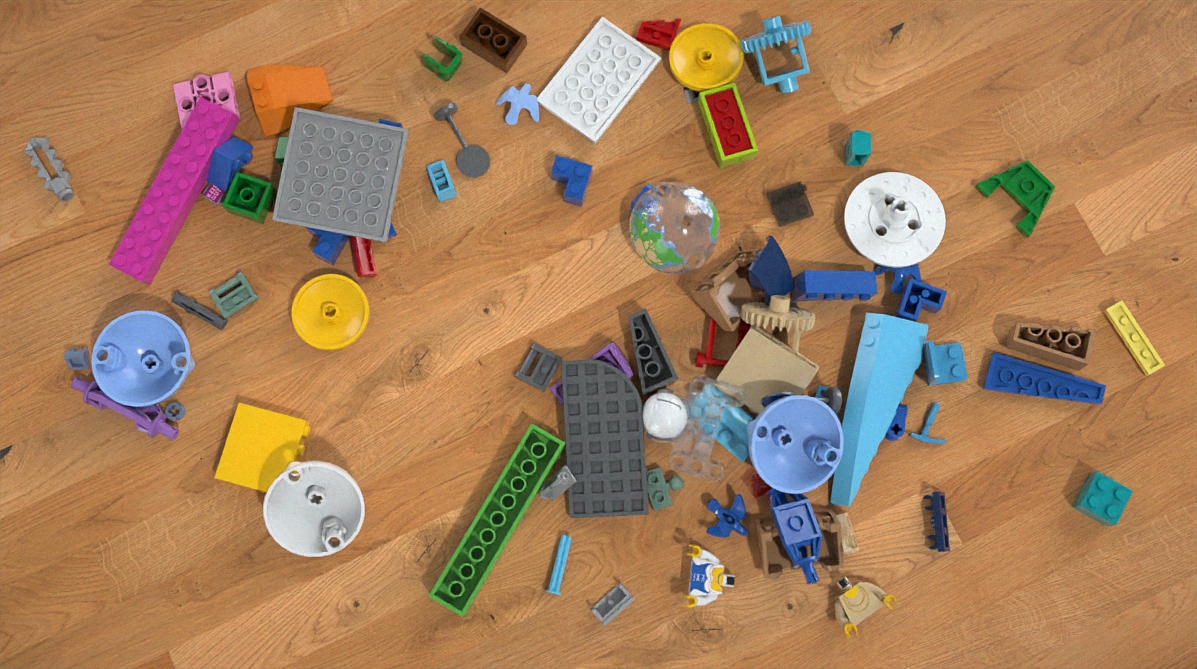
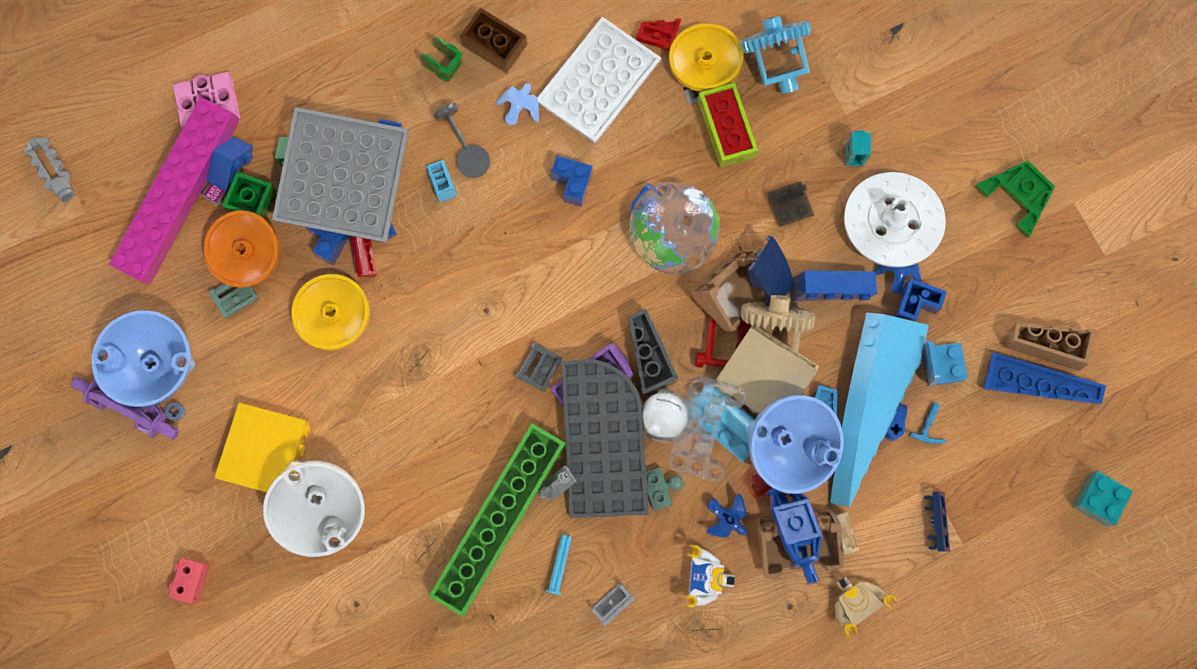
(77, 359): sand blue tile -> none
(188, 580): none -> coral brick
(193, 307): dark grey pin -> none
(241, 249): none -> orange dish
(282, 88): orange wedge -> none
(831, 398): dark grey piece -> none
(1134, 338): light yellow plate -> none

